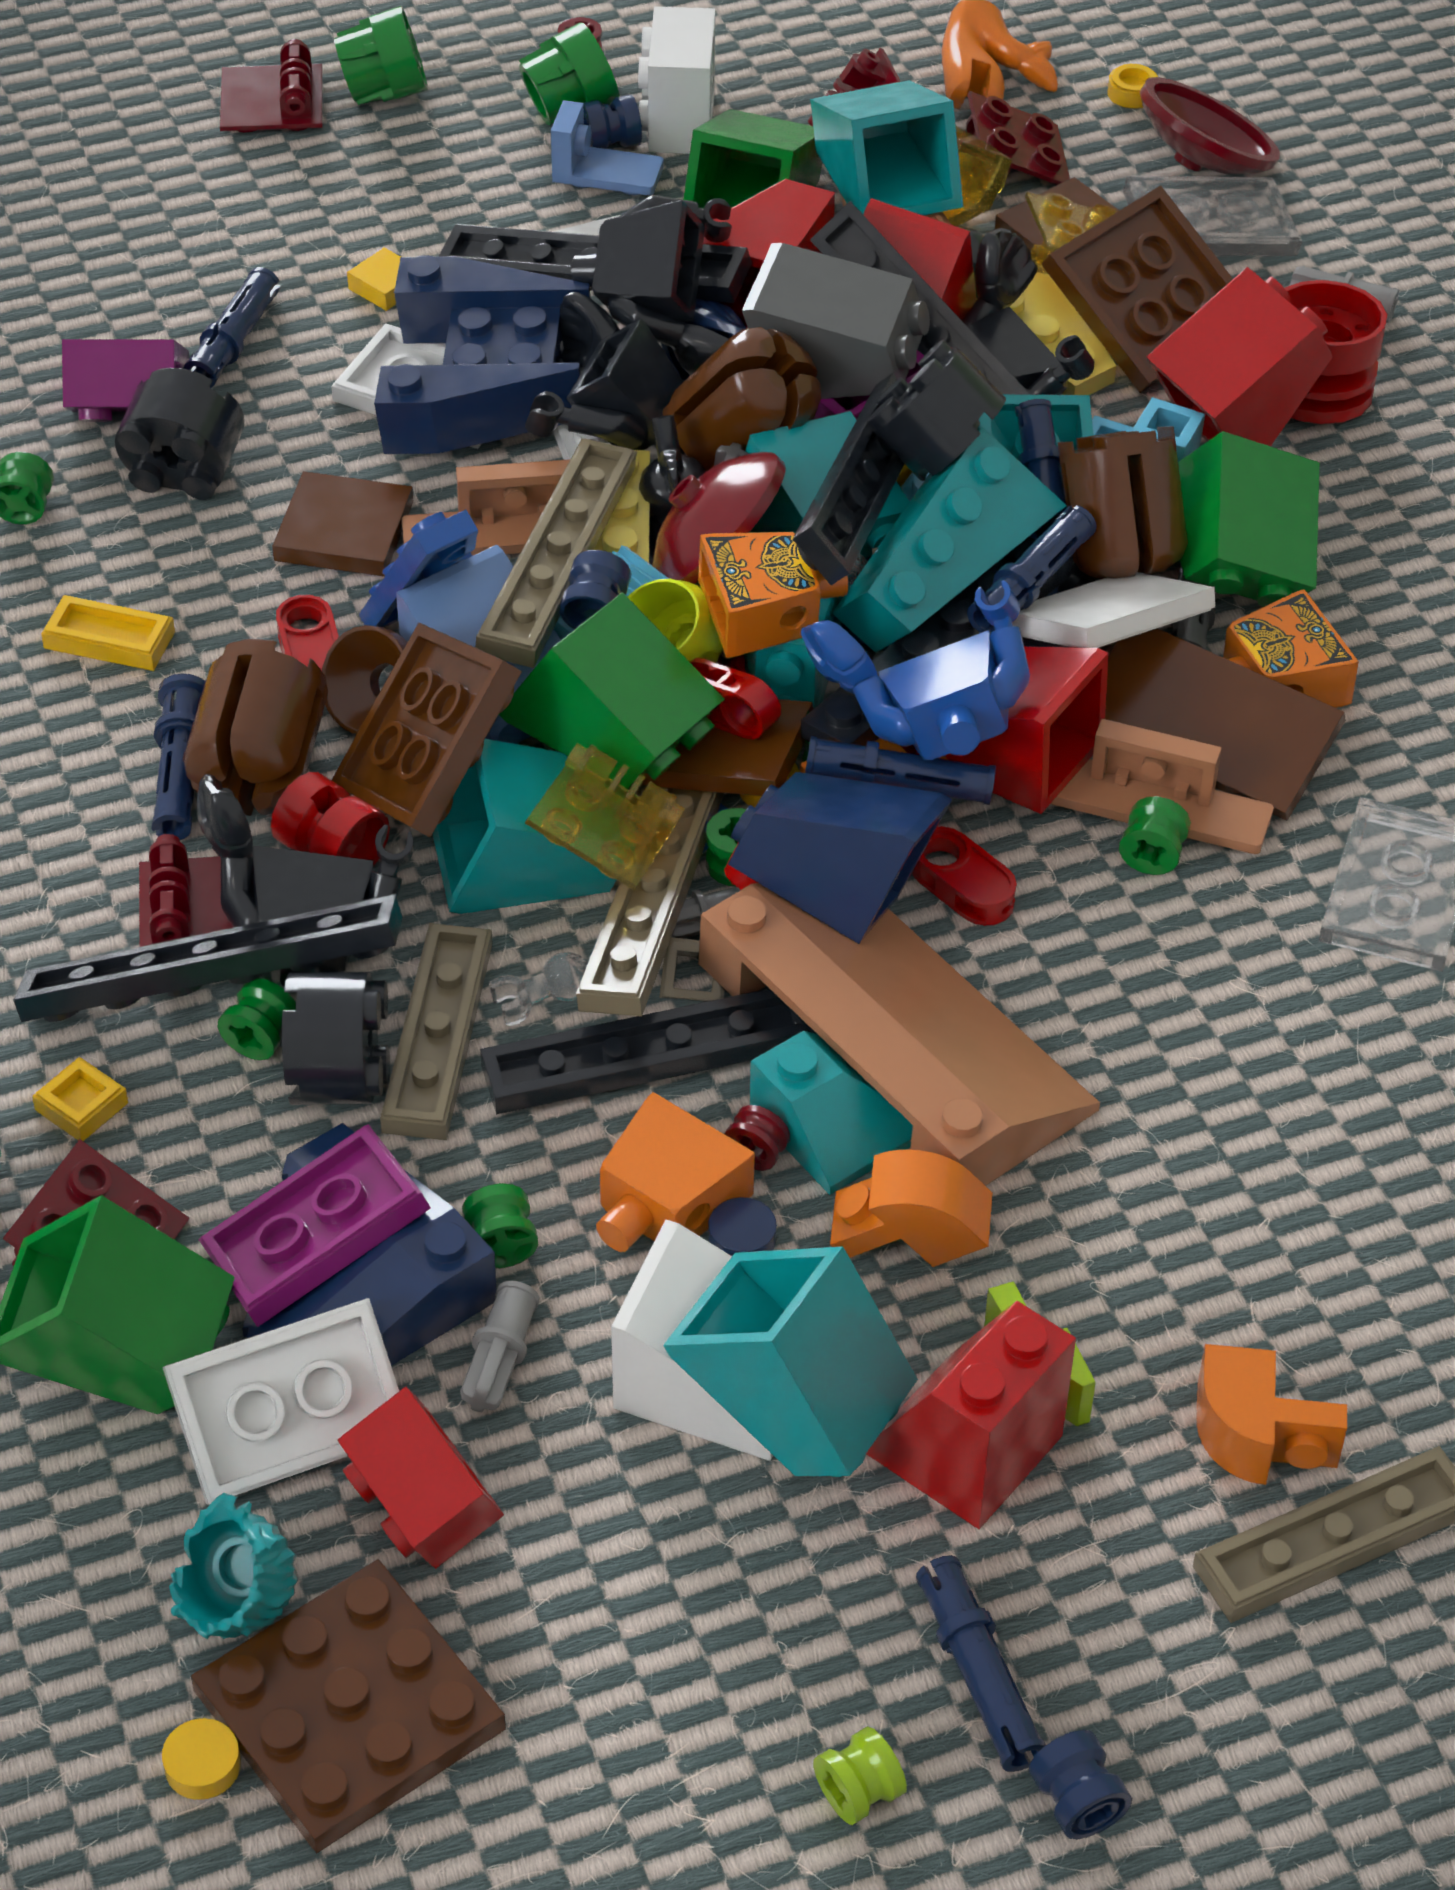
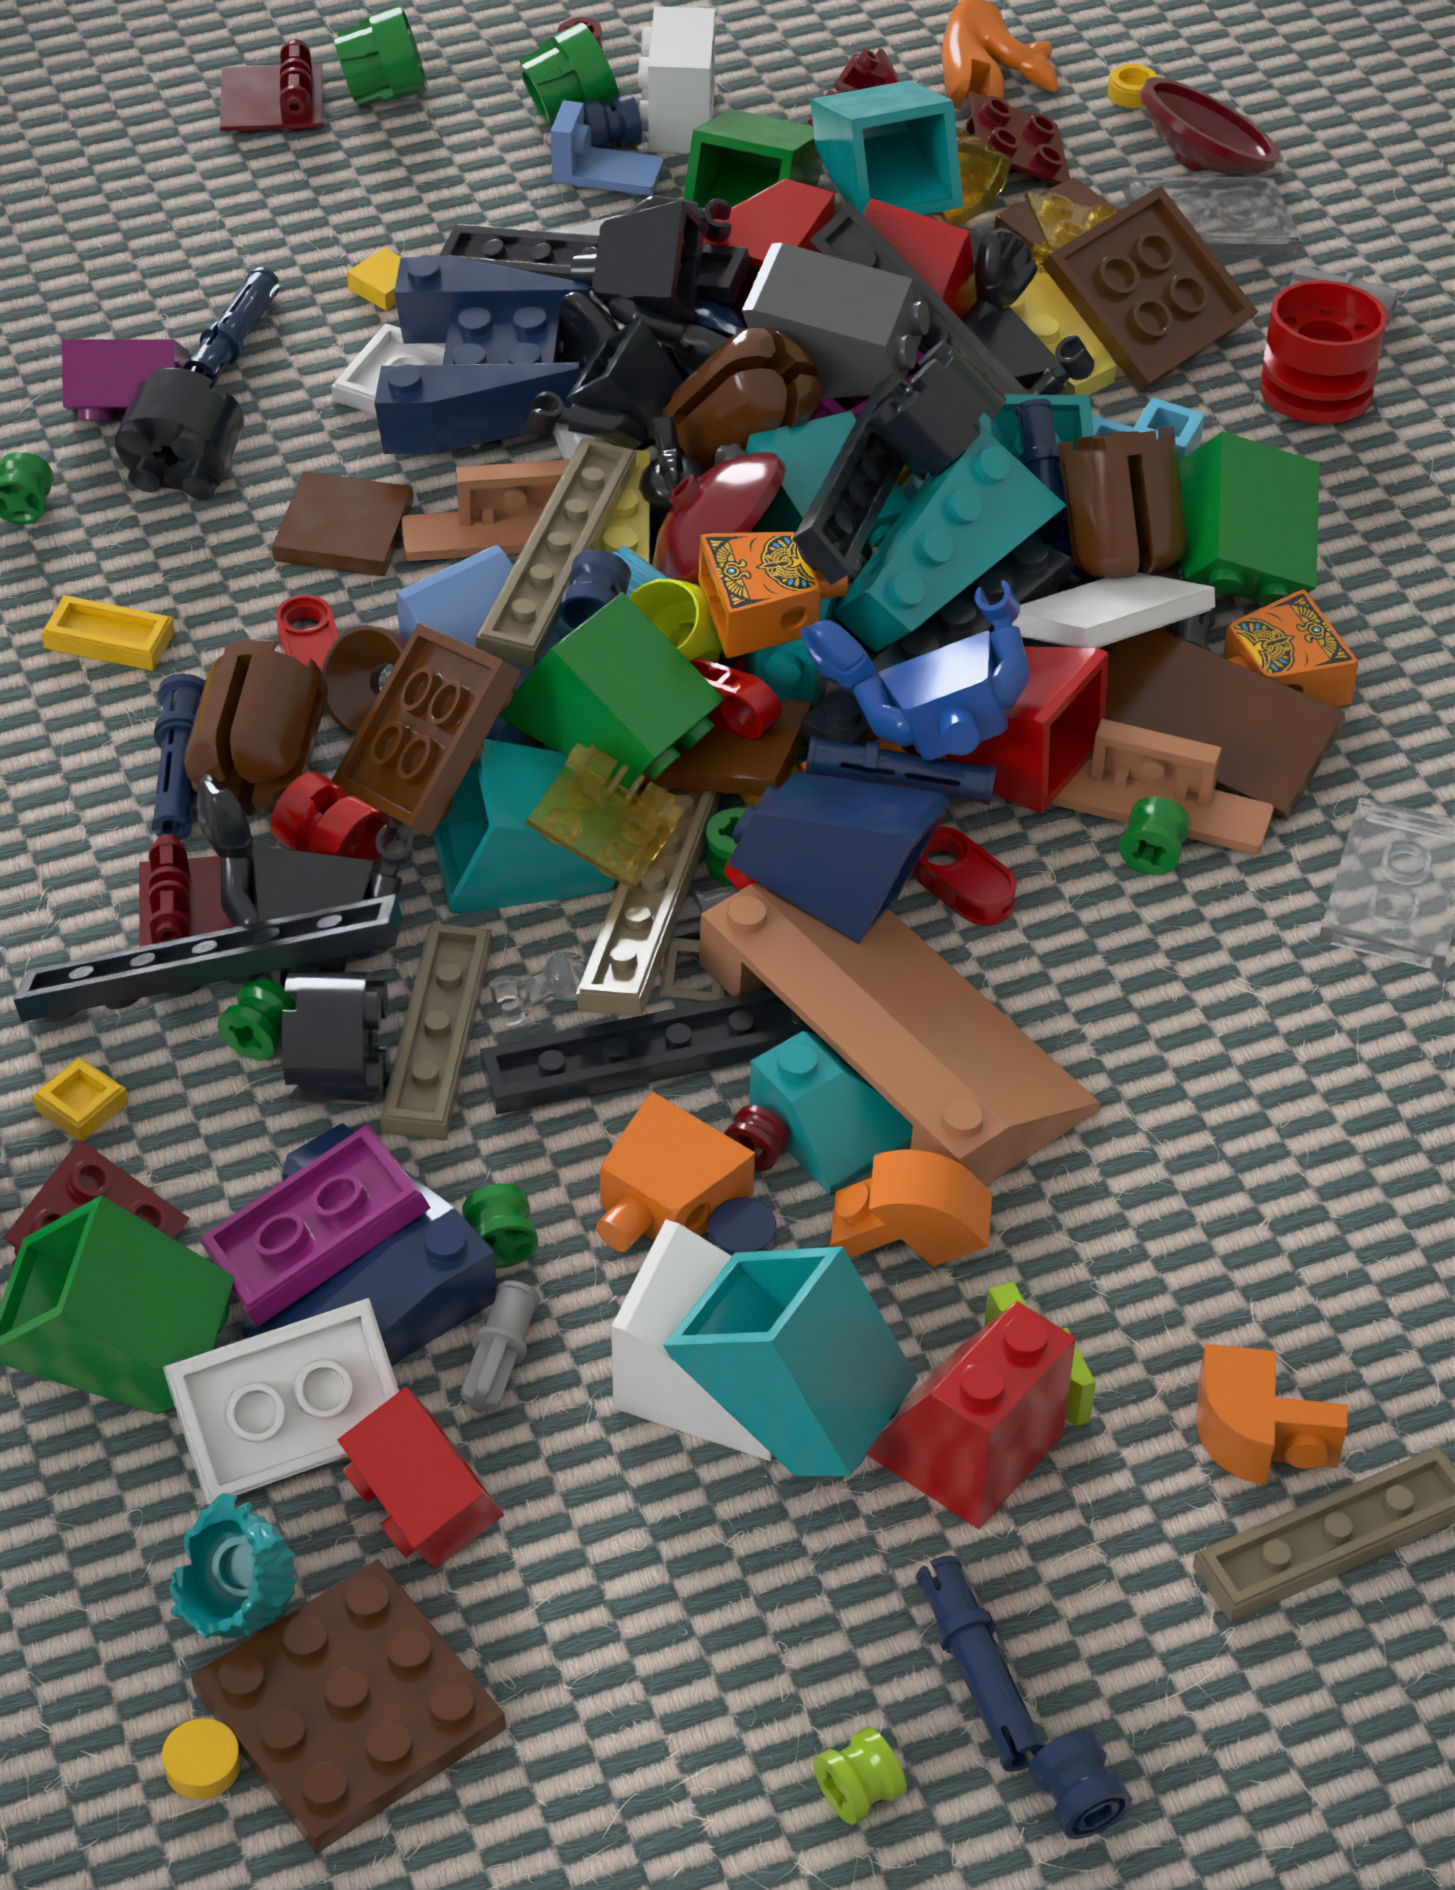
(433, 547): blue wing -> none
(1038, 562): dark blue pin -> none
(1244, 359): red slope -> none

